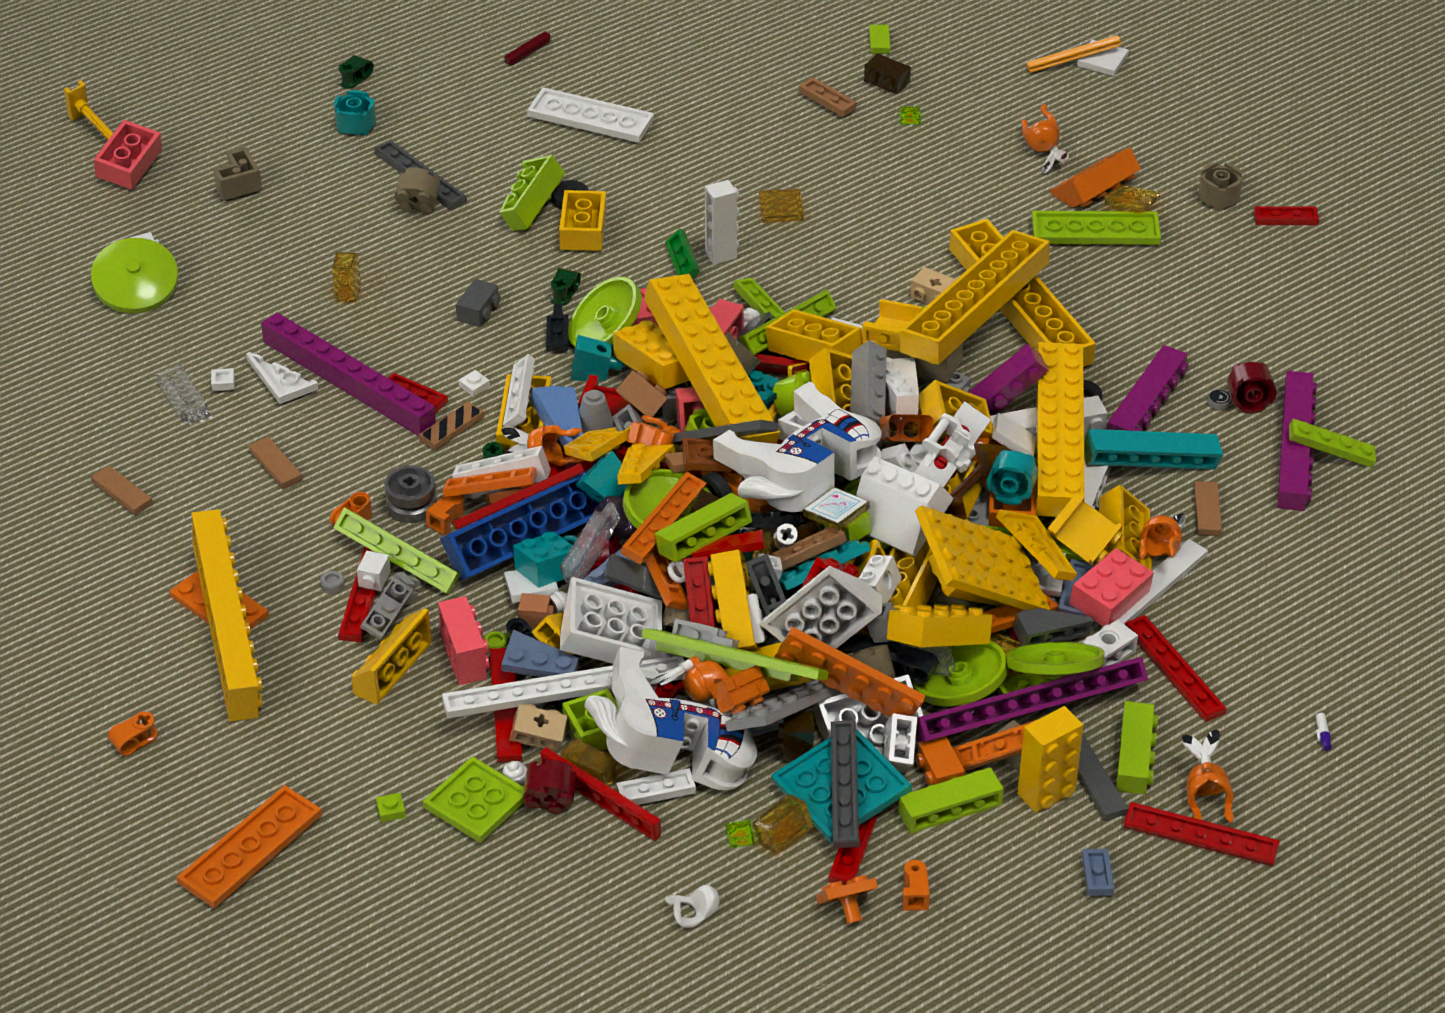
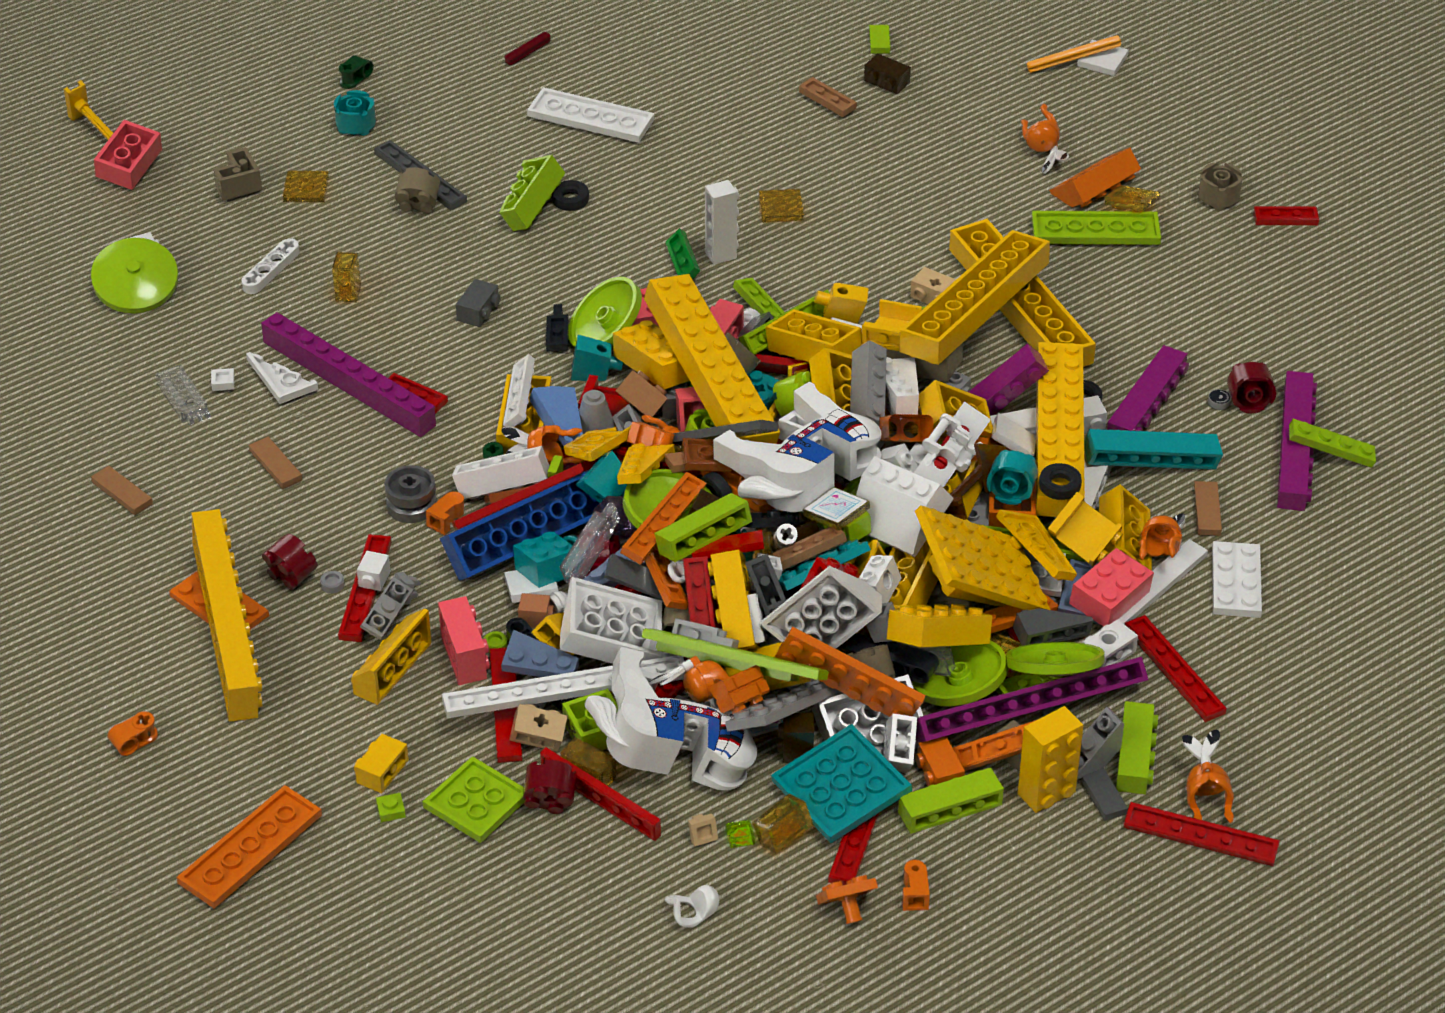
(255, 281): none -> white beam
(289, 561): none -> dark red brick
(305, 186): none -> clear yellow tile
(358, 503): orange piece -> none
(381, 763): none -> yellow brick
(398, 550): lime plate -> none
(451, 425): medium nougat tile -> none
(474, 383): white plate -> none
(490, 481): orange plate -> none
(515, 771): white plate -> none
(556, 465): none -> lime tile
(564, 286): dark green piece -> none
(582, 220): yellow brick -> none
(658, 787): white plate -> none
(702, 829): none -> tan tile
(843, 302): none -> yellow torso
(844, 784): dark grey tile -> none
(910, 115): clear neon green tile -> none
(1060, 470): none -> black tyre
(1097, 872): sand blue plate -> none
(1100, 742): none -> light grey slope
(1236, 579): none -> white plate
(1323, 731): piece -> none

